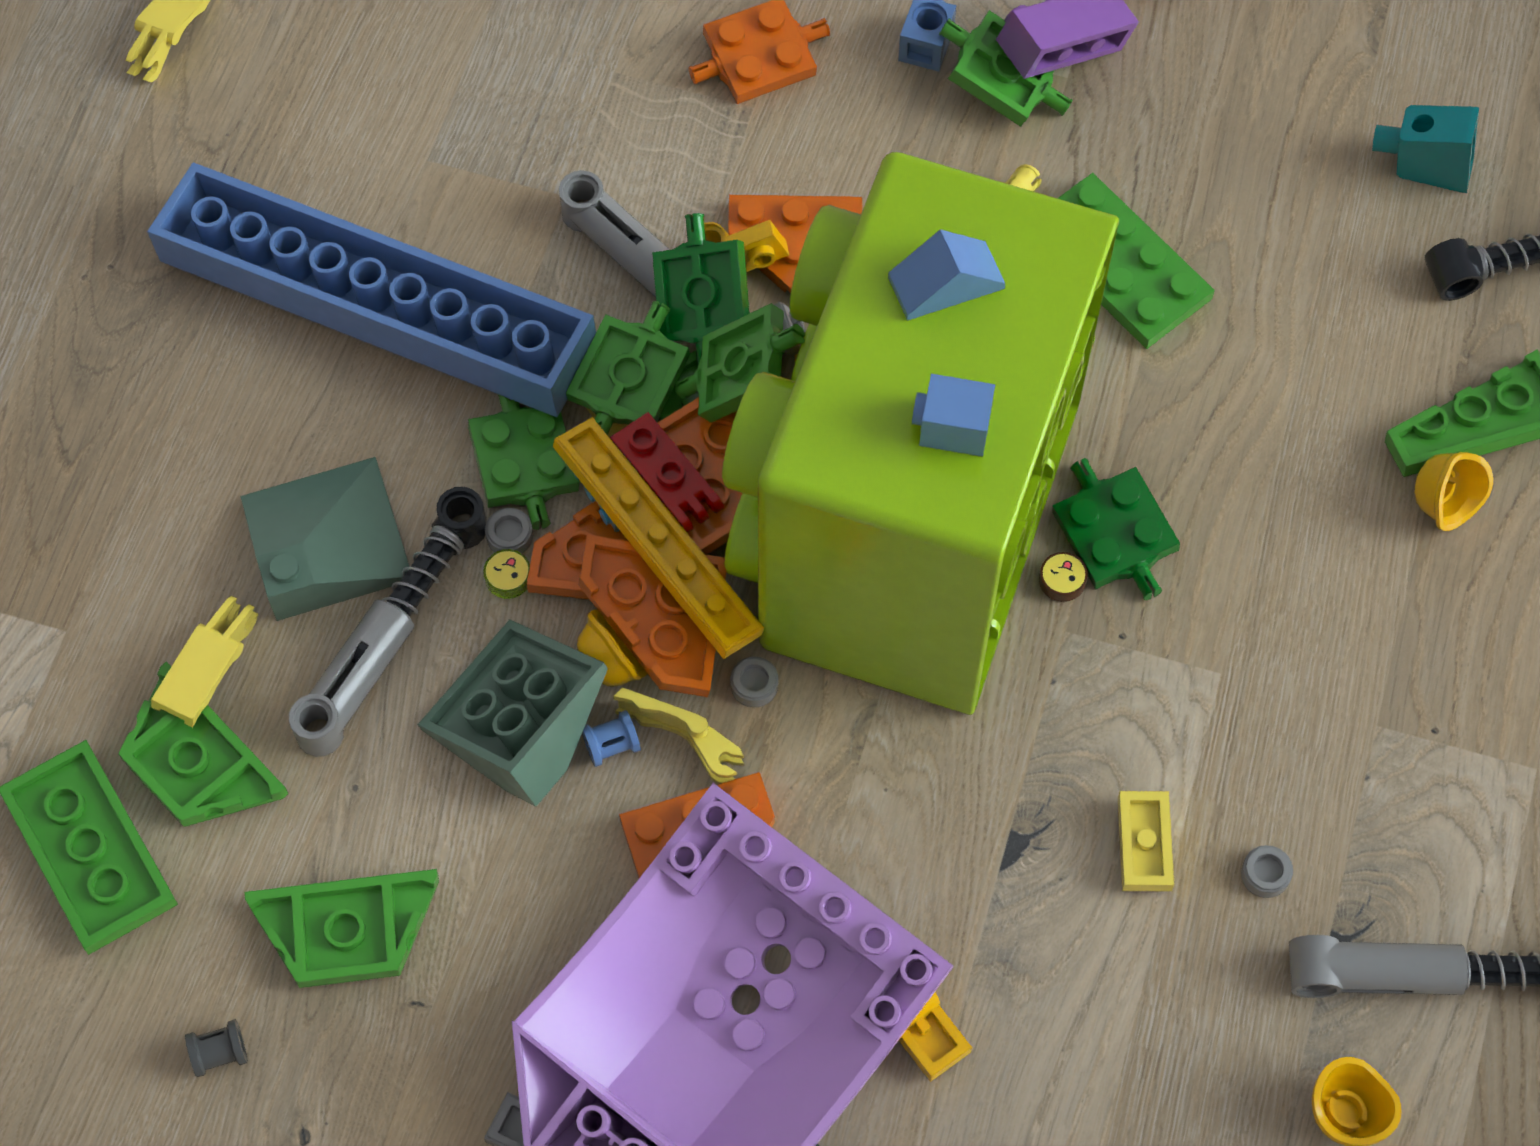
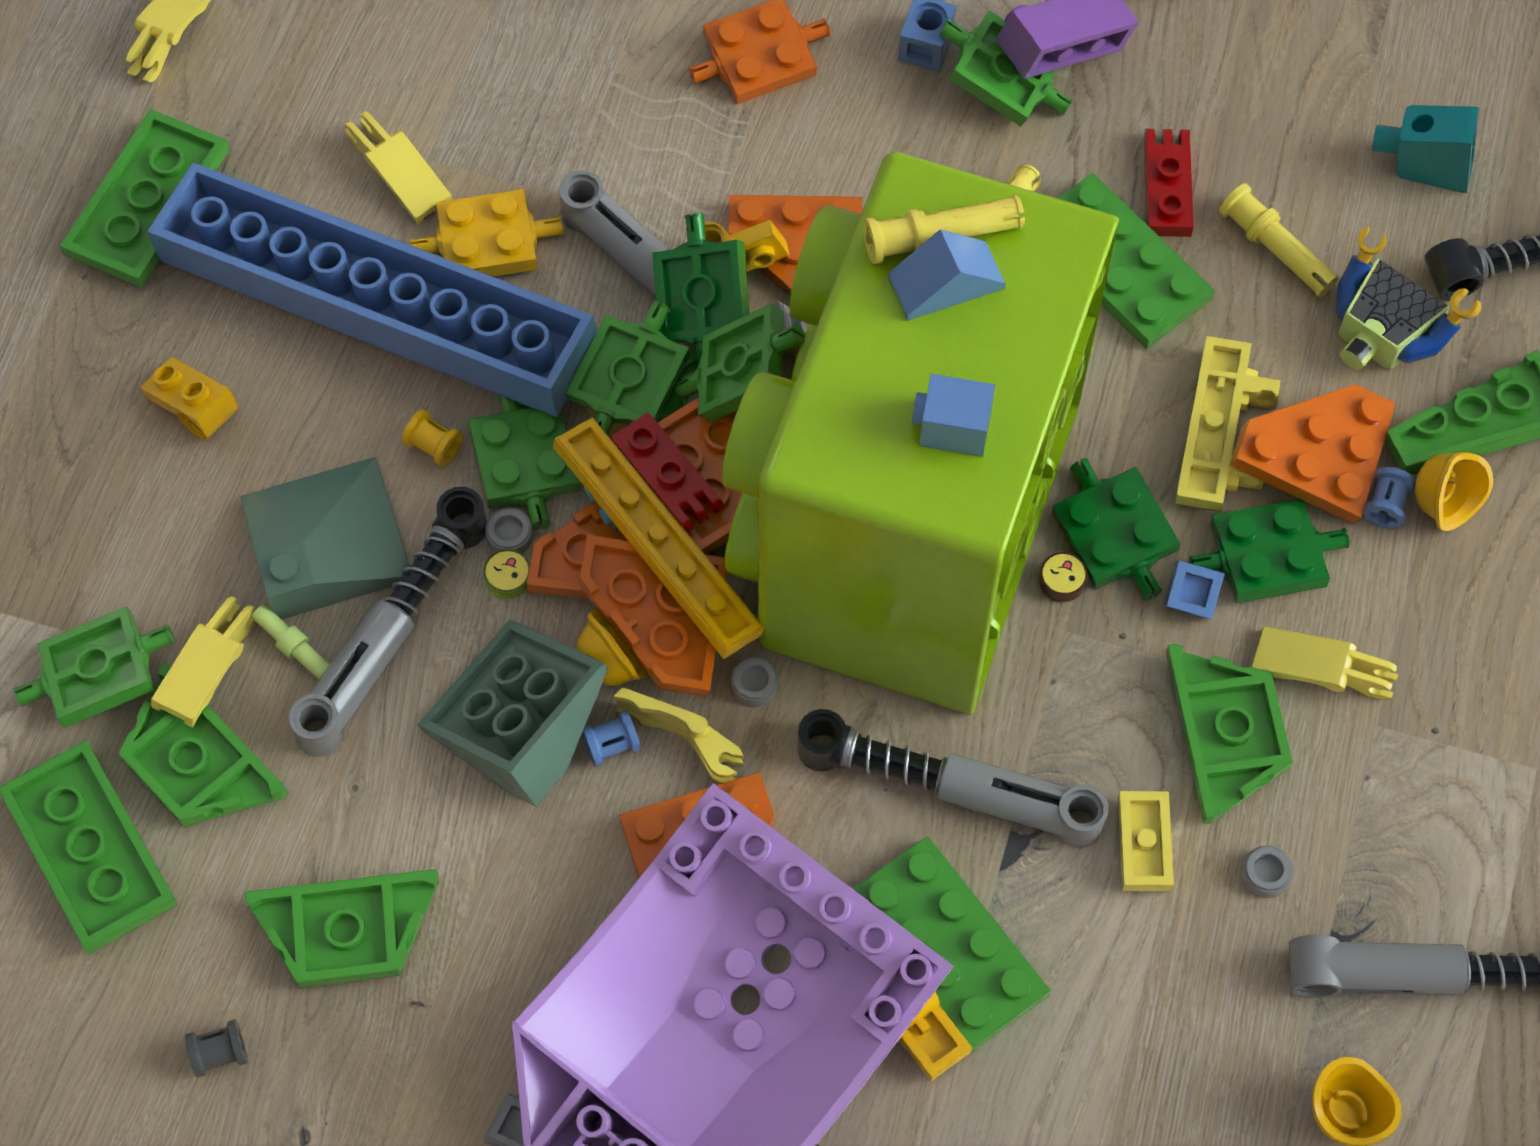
(95, 667): none -> bright green plate
(116, 220): none -> bright green plate
(191, 396): none -> yellow plate
(290, 641): none -> yellowish green bar
(399, 167): none -> light yellow arm
(432, 438): none -> yellow bush
(489, 233): none -> yellow plate
(912, 230): none -> light yellow pin
(959, 780): none -> piece
(990, 975): none -> bright green plate
(1168, 183): none -> red hinge
(1193, 589): none -> medium blue plate
(1221, 392): none -> light yellow hinge
(1228, 728): none -> bright green wing
(1264, 227): none -> light yellow pin
(1270, 550): none -> green plate
(1319, 449): none -> orange plate
(1323, 663): none -> light yellow arm
(1390, 315): none -> torso
(1403, 486): none -> medium blue bush

